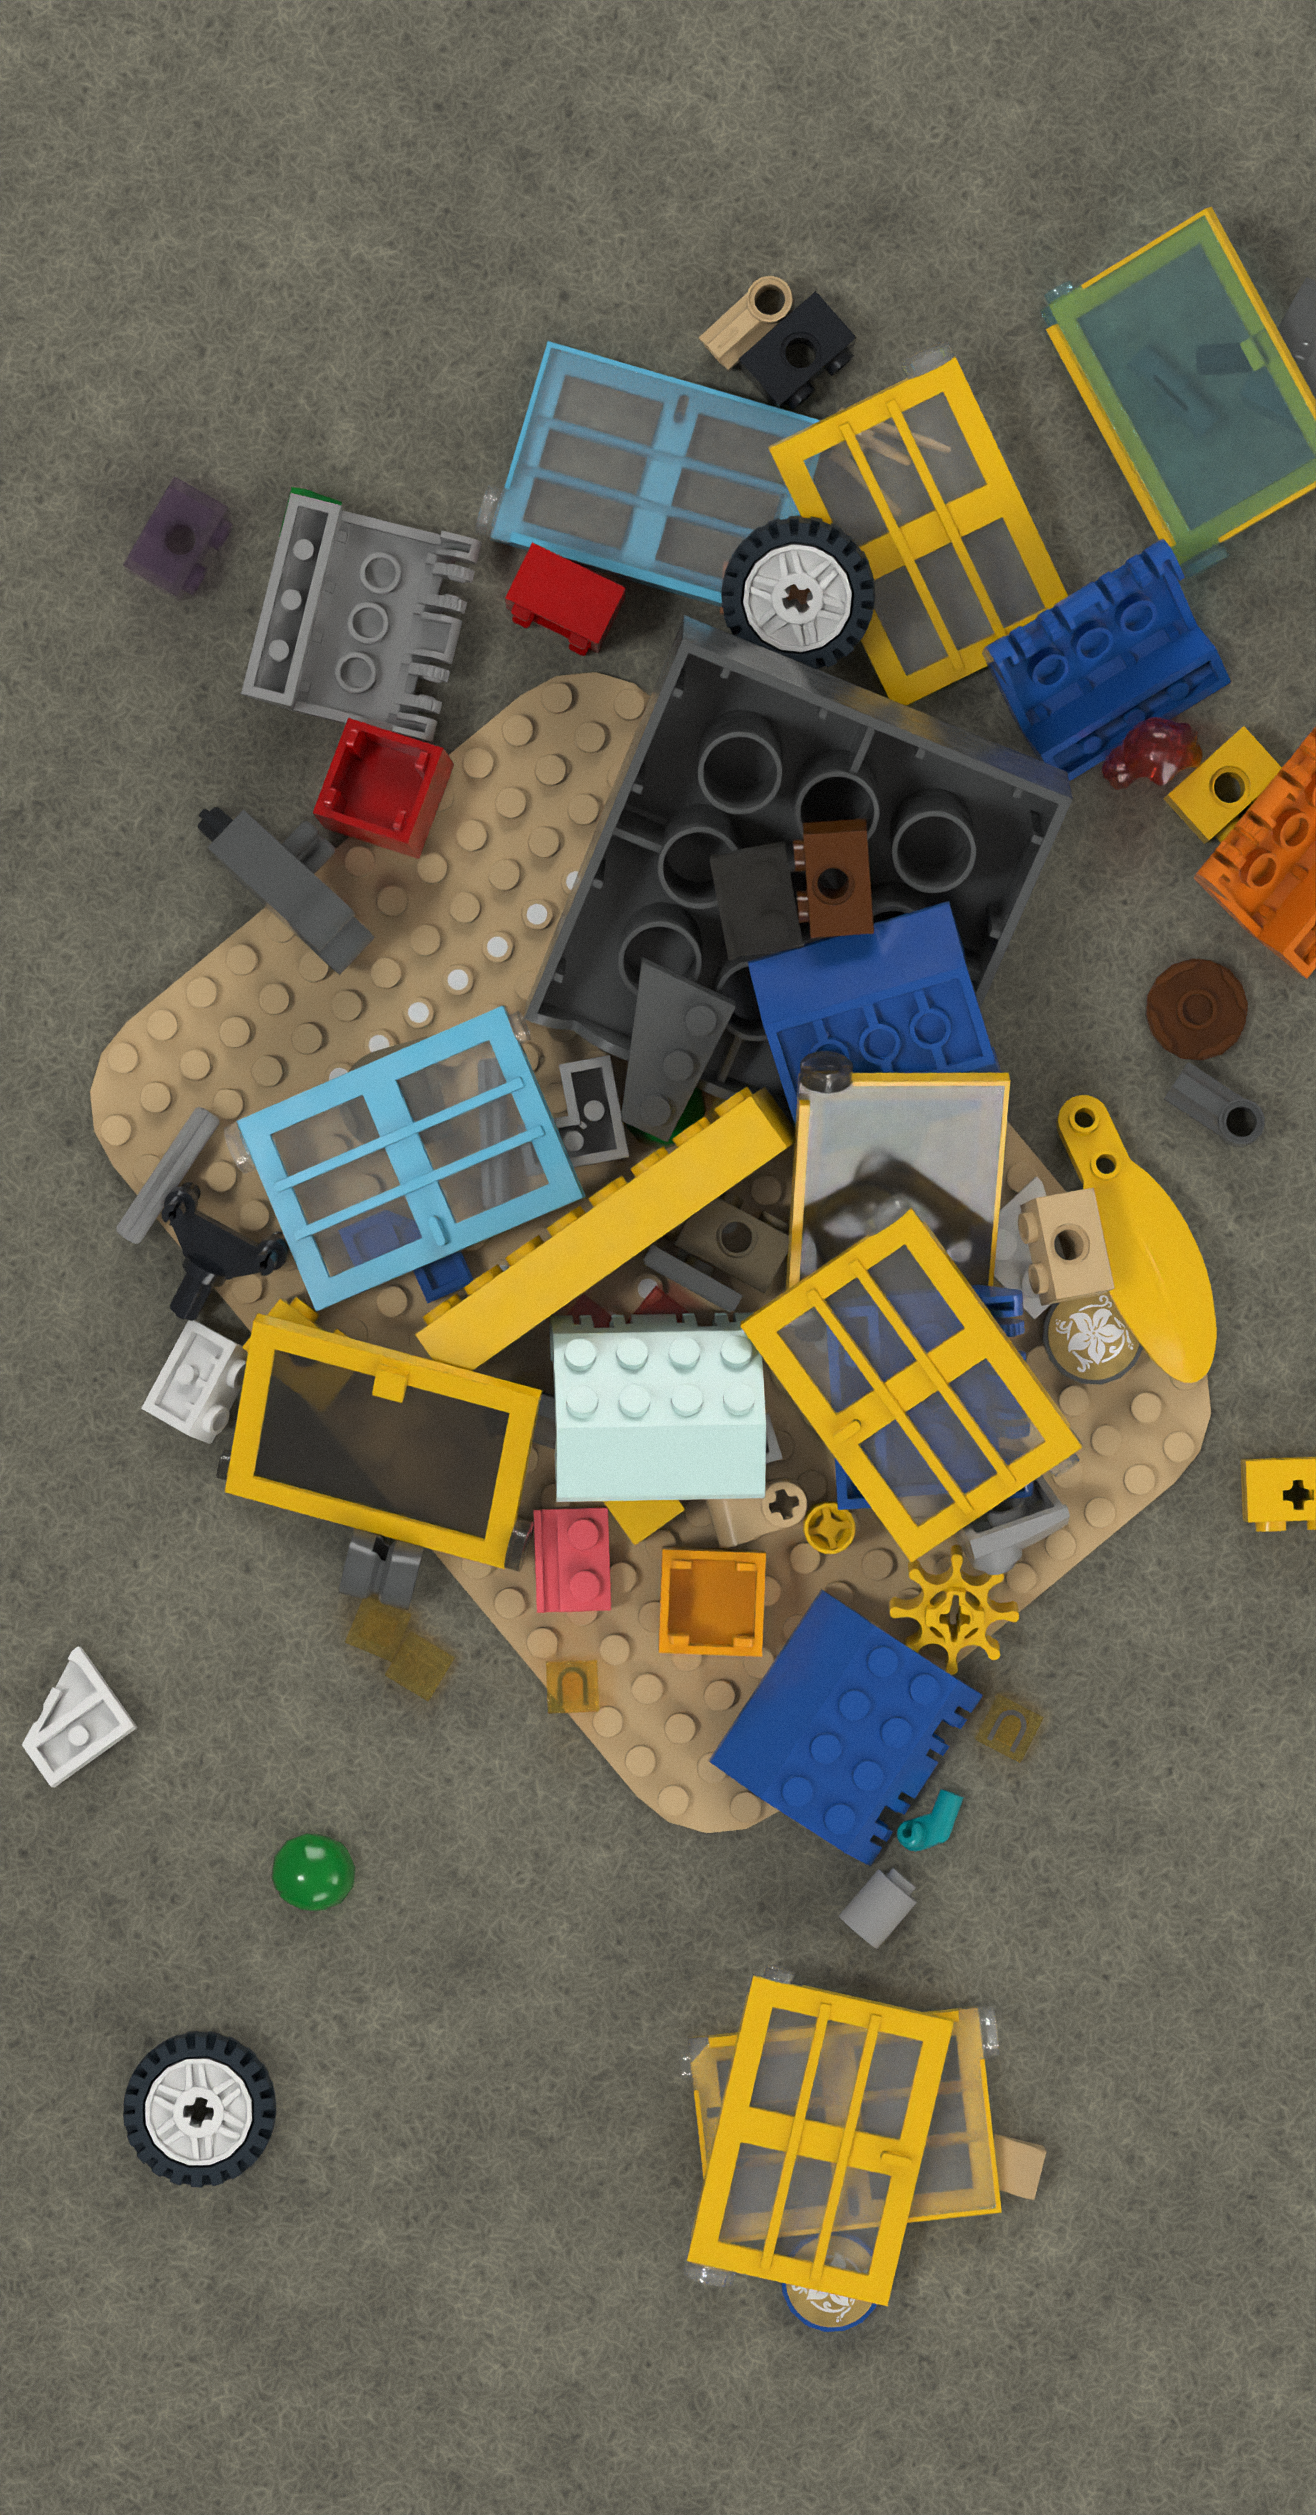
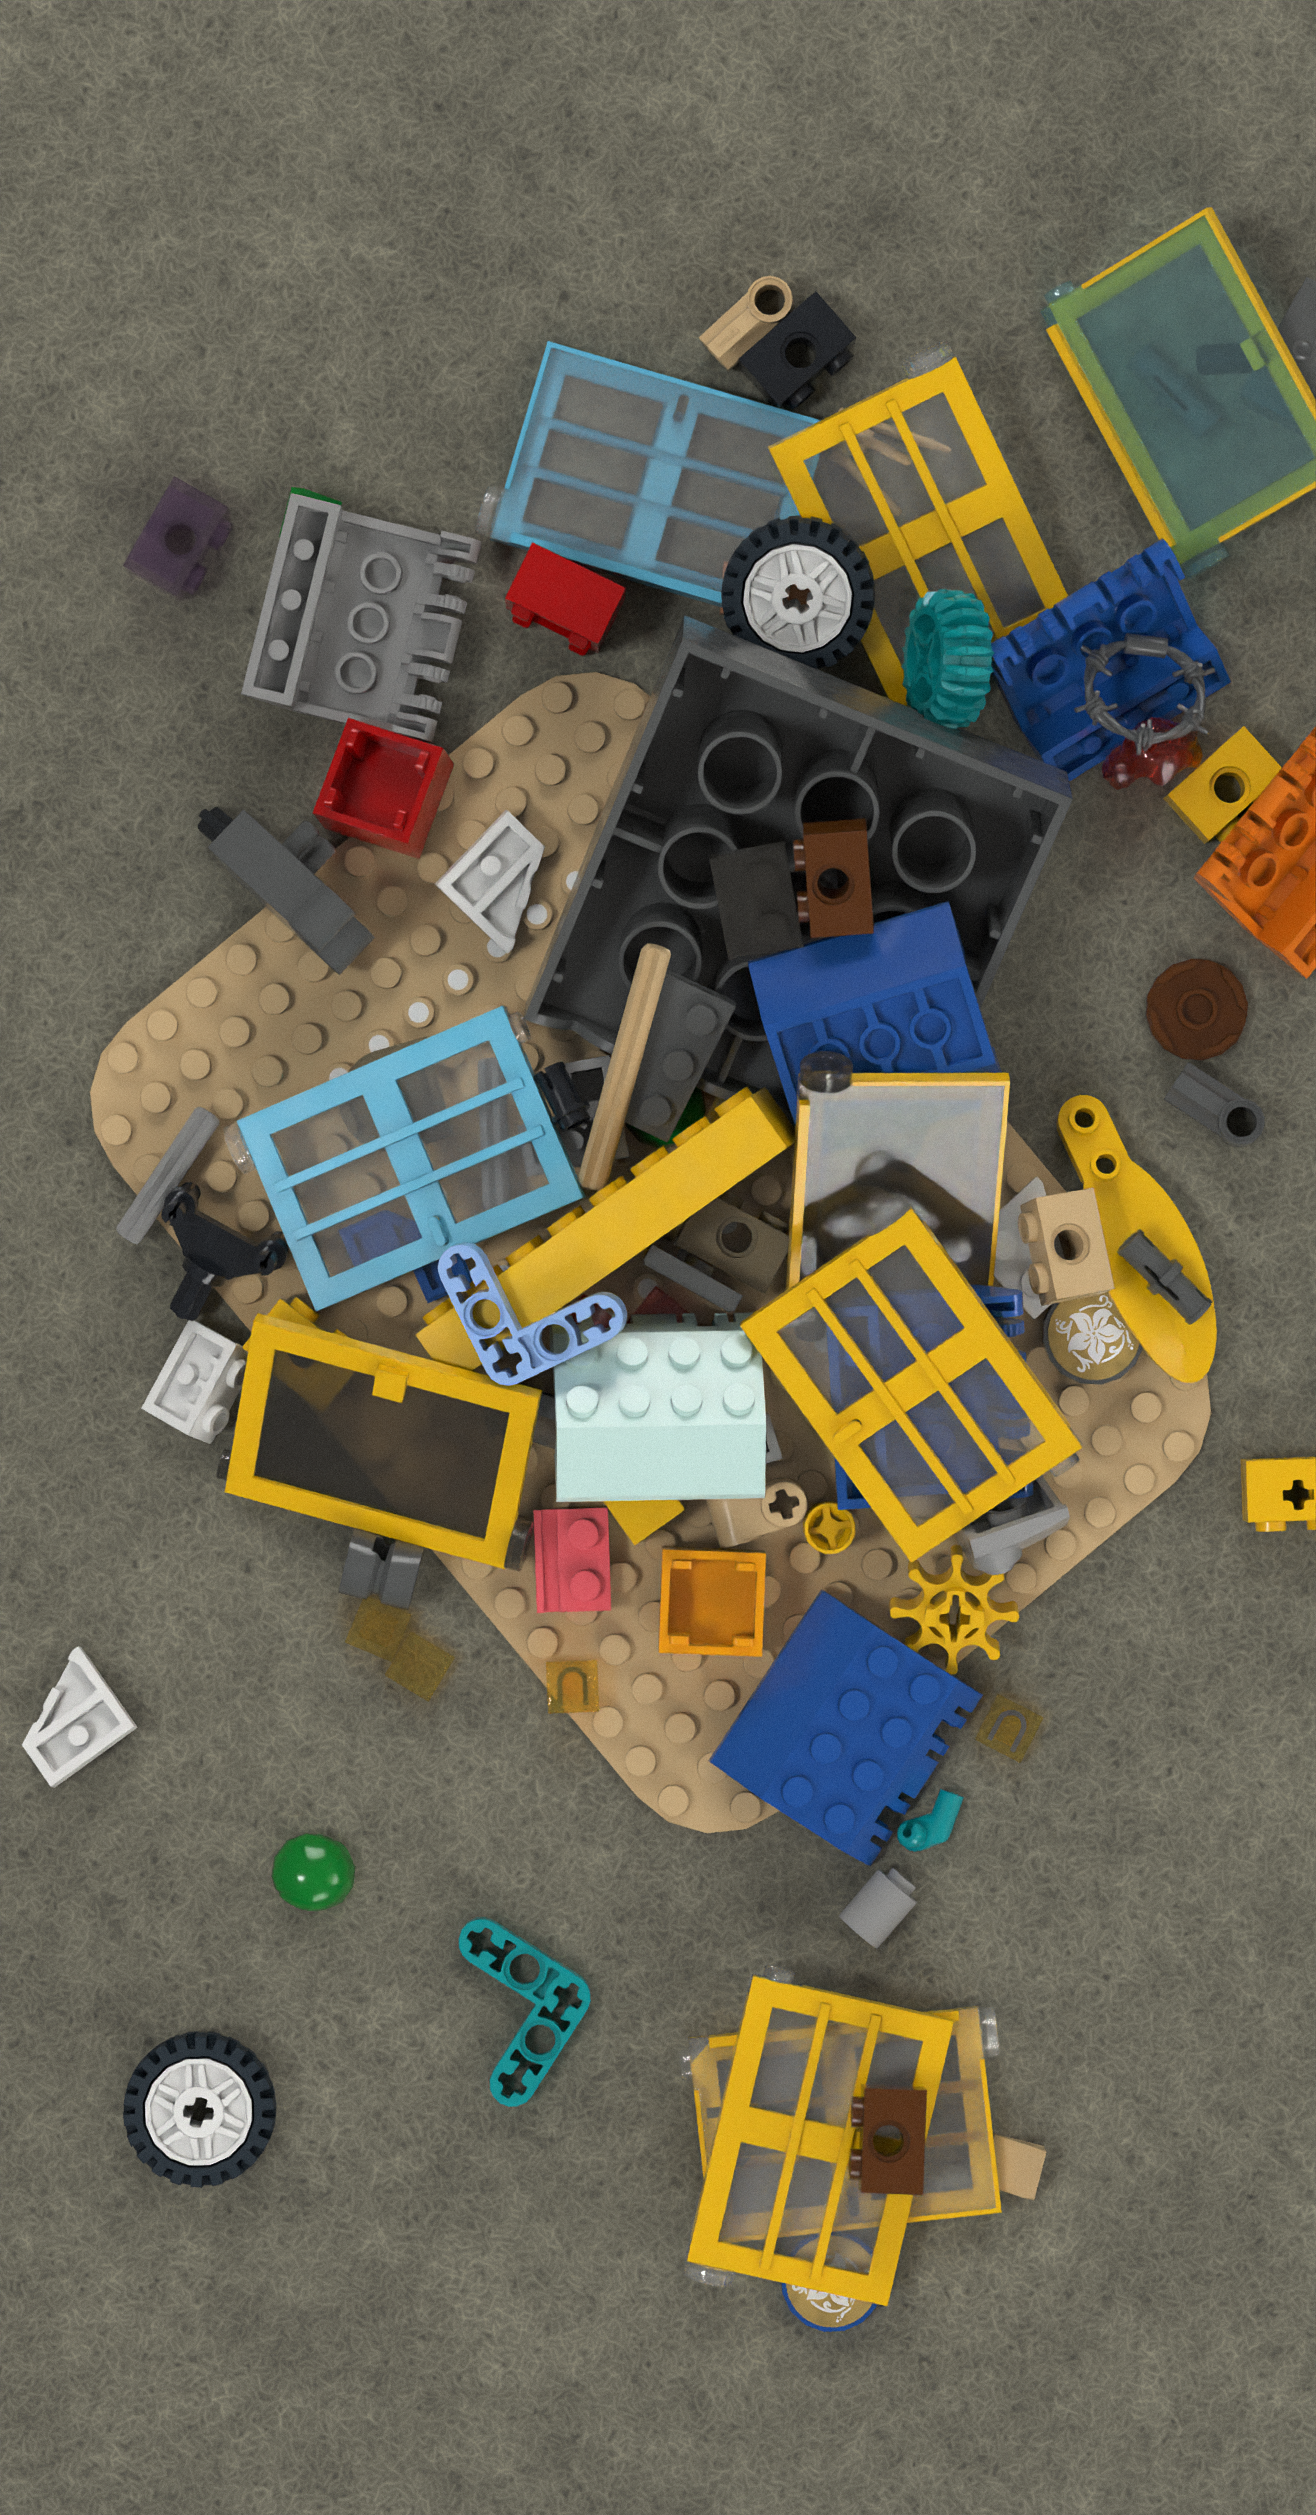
(495, 878): none -> white wing
(524, 1340): none -> light blue beam
(538, 1991): none -> teal beam
(562, 1097): none -> black pin
(624, 1066): none -> tan axle
(903, 2168): none -> reddish brown brick
(948, 658): none -> teal gear
(1152, 647): none -> dark grey piece
(1164, 1277): none -> dark grey pin

